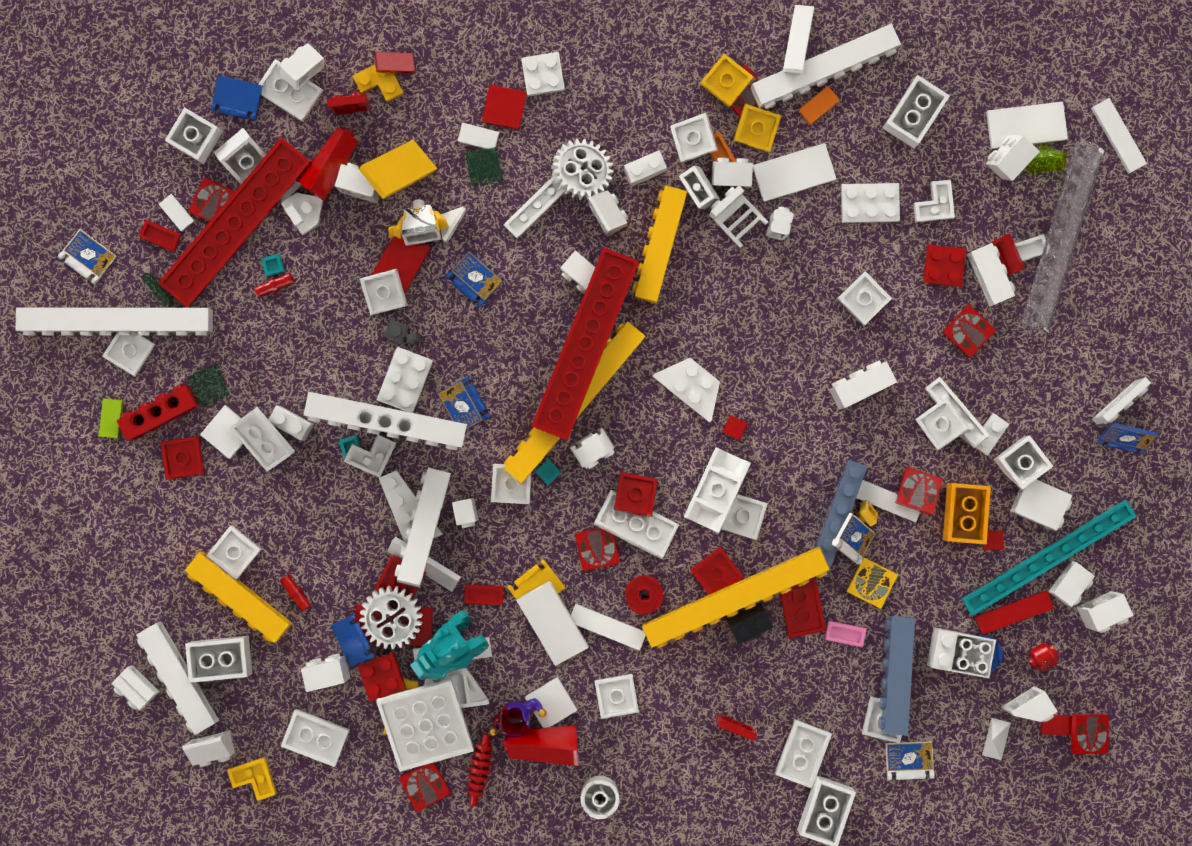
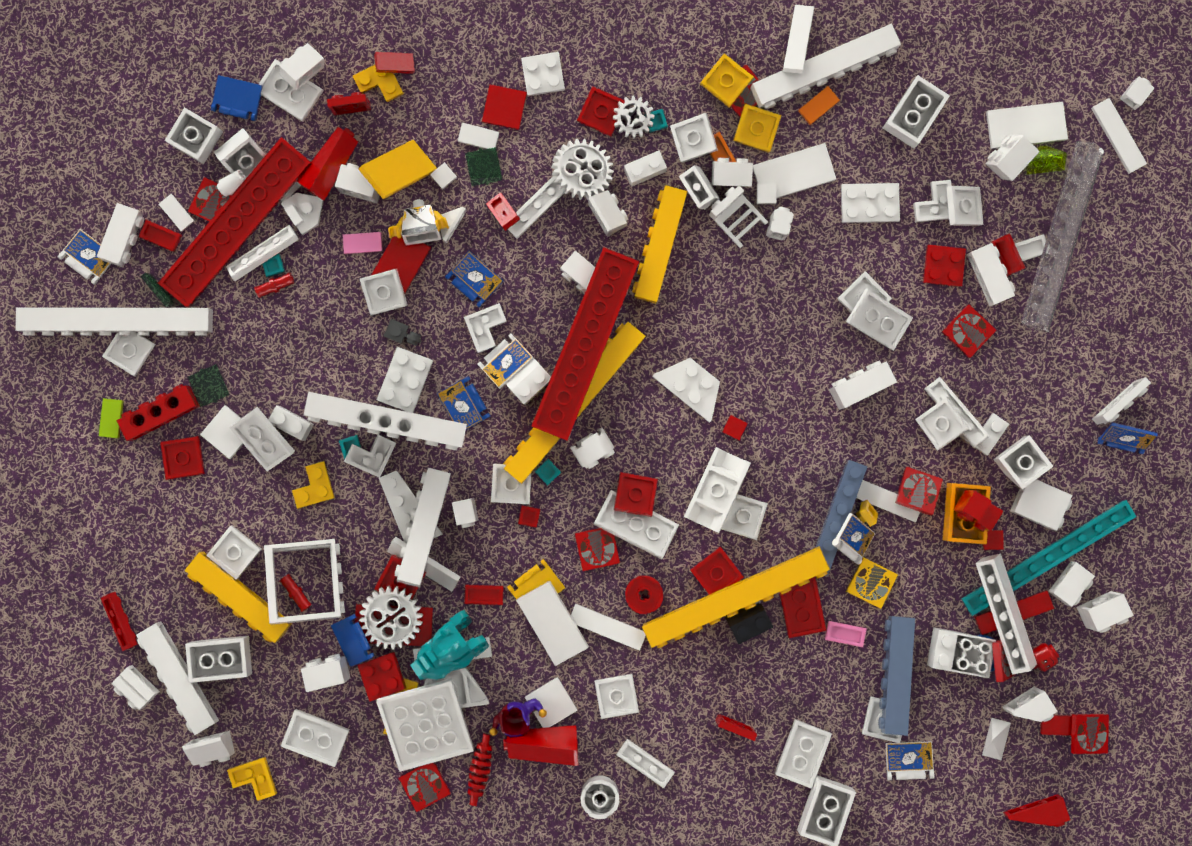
(119, 621): none -> red plate
(120, 235): none -> white brick
(230, 183): none -> white cone
(262, 253): none -> white tile
(269, 551): none -> white window
(319, 488): none -> yellow plate
(362, 243): none -> bright pink tile
(443, 176): none -> white tile
(481, 322): none -> white plate
(503, 211): none -> plate
(505, 361): none -> piece
(529, 381): none -> white slope
(529, 516): none -> red tile
(599, 111): none -> red tile
(639, 120): none -> white gear
(645, 763): none -> white tile
(659, 121): none -> teal tile
(766, 193): none -> white tile
(879, 319): none -> white tile
(964, 206): none -> white plate
(978, 509): none -> red brick
(1001, 664): none -> red tile
(1006, 614): none -> white brick
(1047, 811): none -> red slope
(1137, 92): none -> white brick

